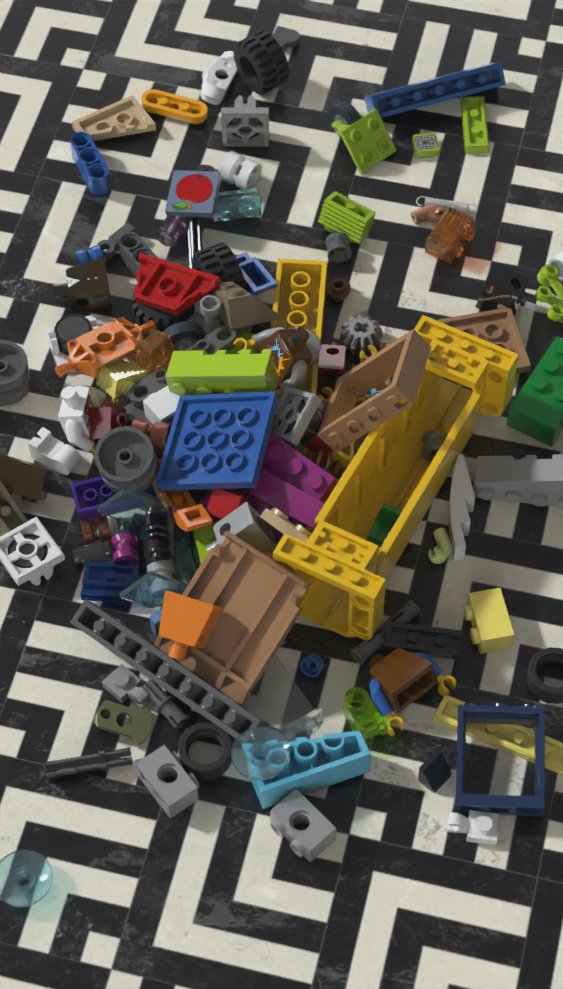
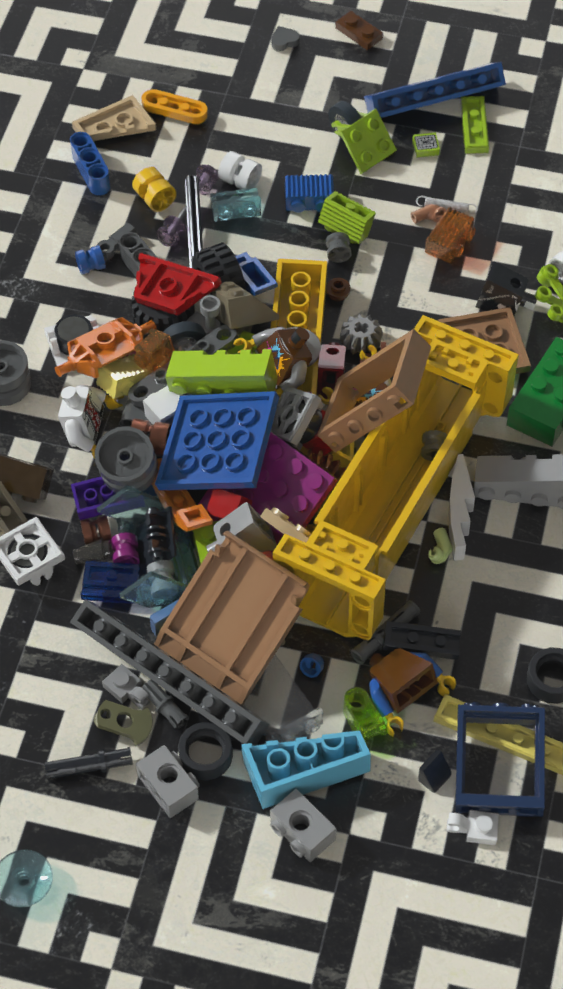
(53, 452): white leg -> none
(86, 287): dark brown torso -> none
(105, 419): dark red brick -> none
(154, 189): none -> yellow wheel
(186, 622): orange torso -> none
(193, 194): tile -> none
(214, 88): white piece -> none
(245, 124): light grey piece -> none
(256, 743): clear light blue dish -> none
(261, 62): black tyre -> none
(287, 498): magenta tile -> none
(307, 191): none -> blue brick
(359, 30): none -> reddish brown plate
(383, 524): green bracket -> none
(489, 620): light yellow brick -> none

